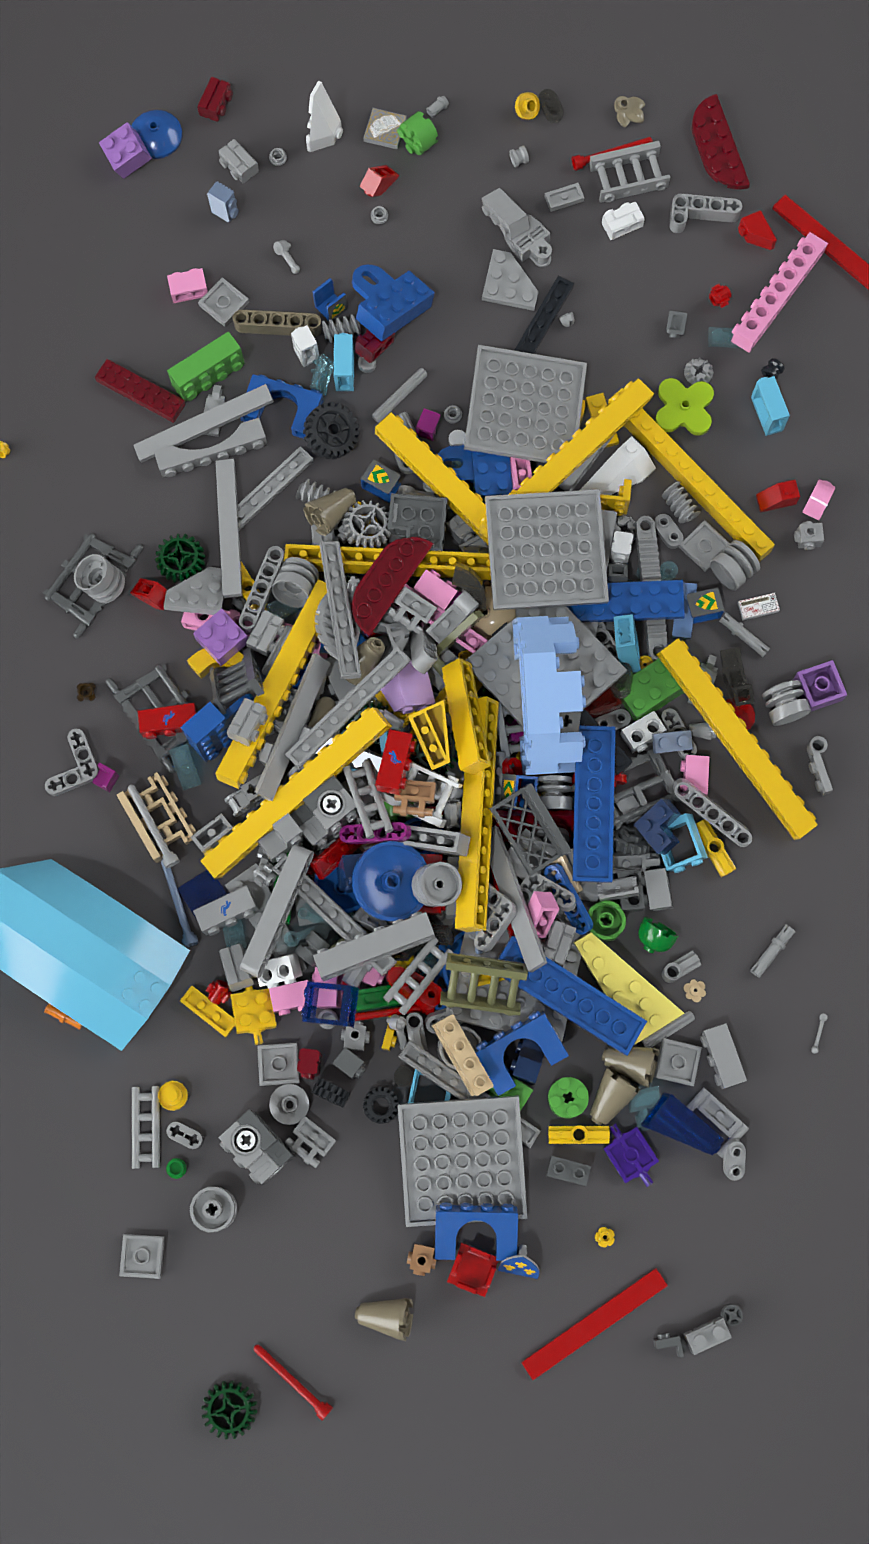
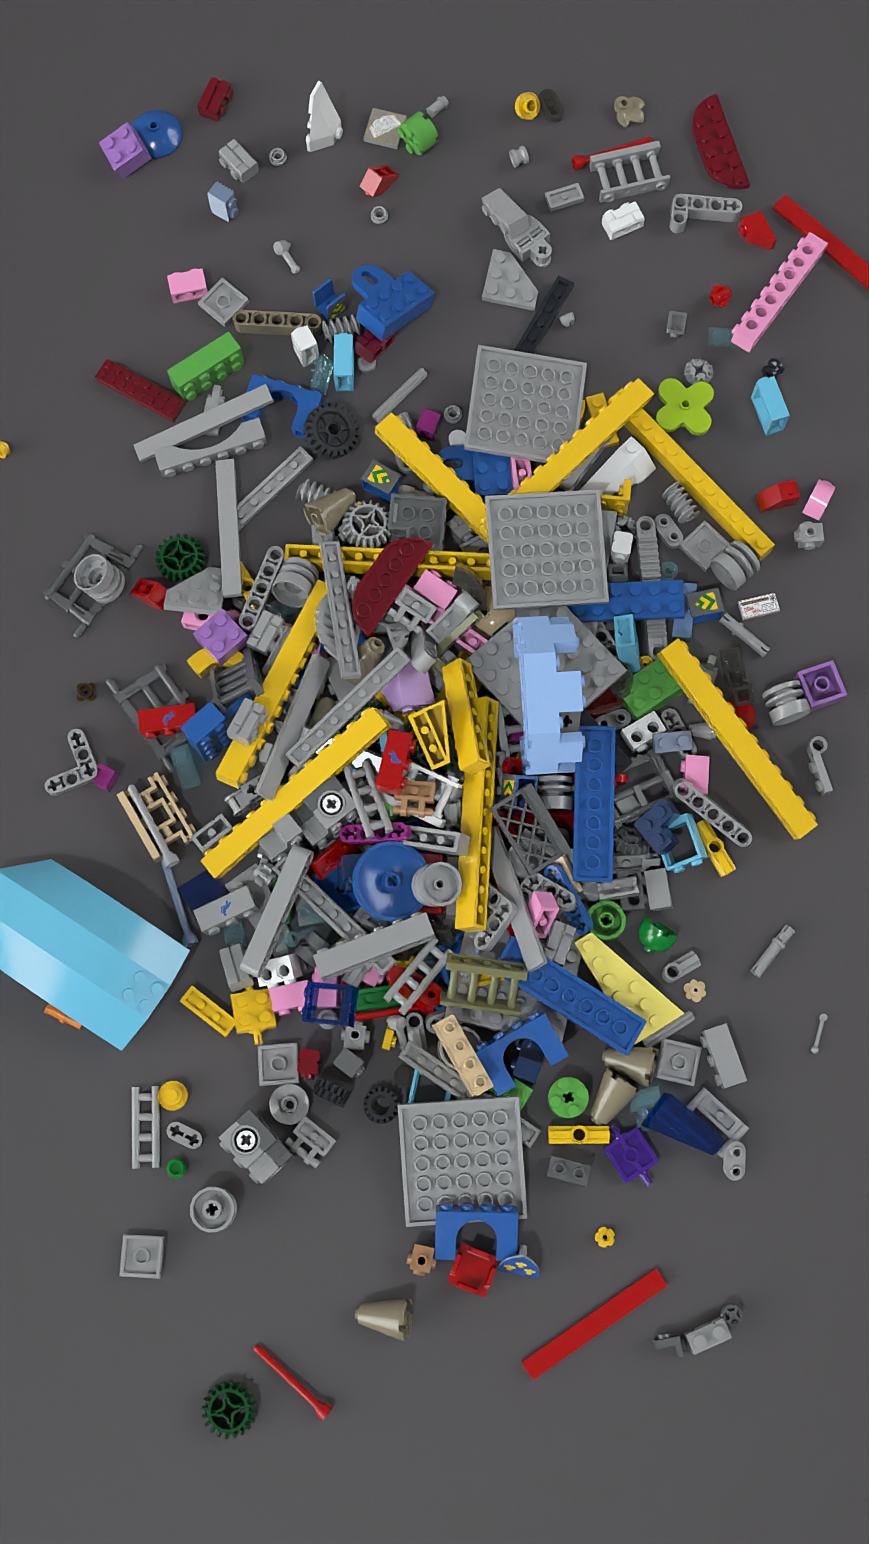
(218, 992): red gear -> none

